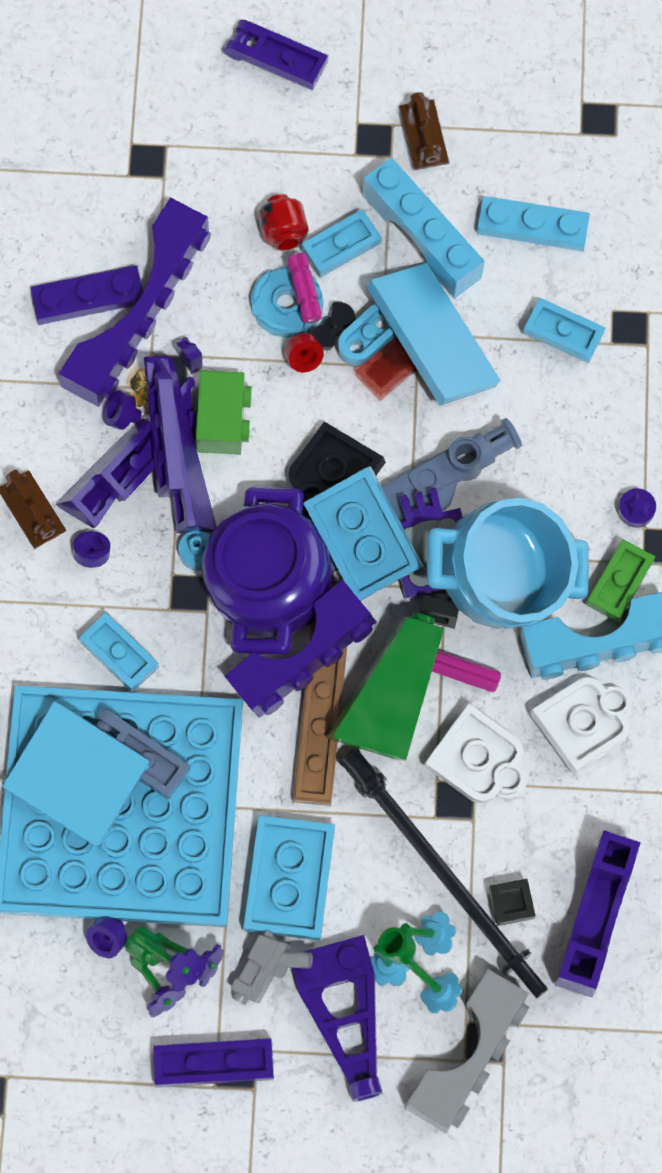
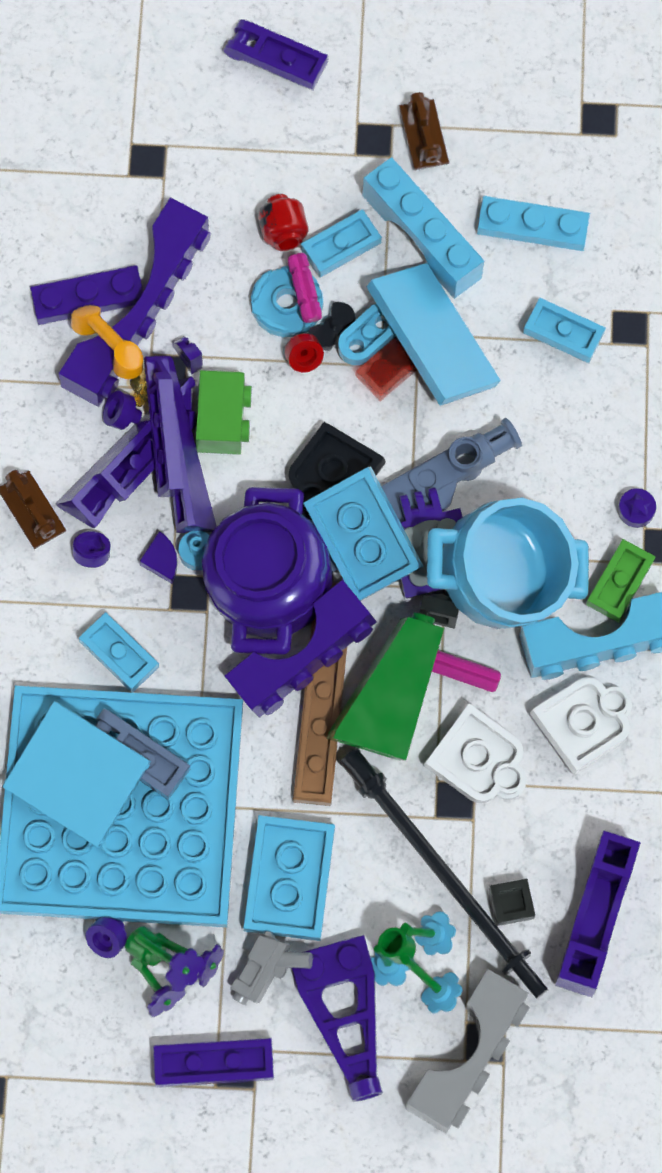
(127, 355): none -> light orange bar
(161, 558): none -> dark purple tile

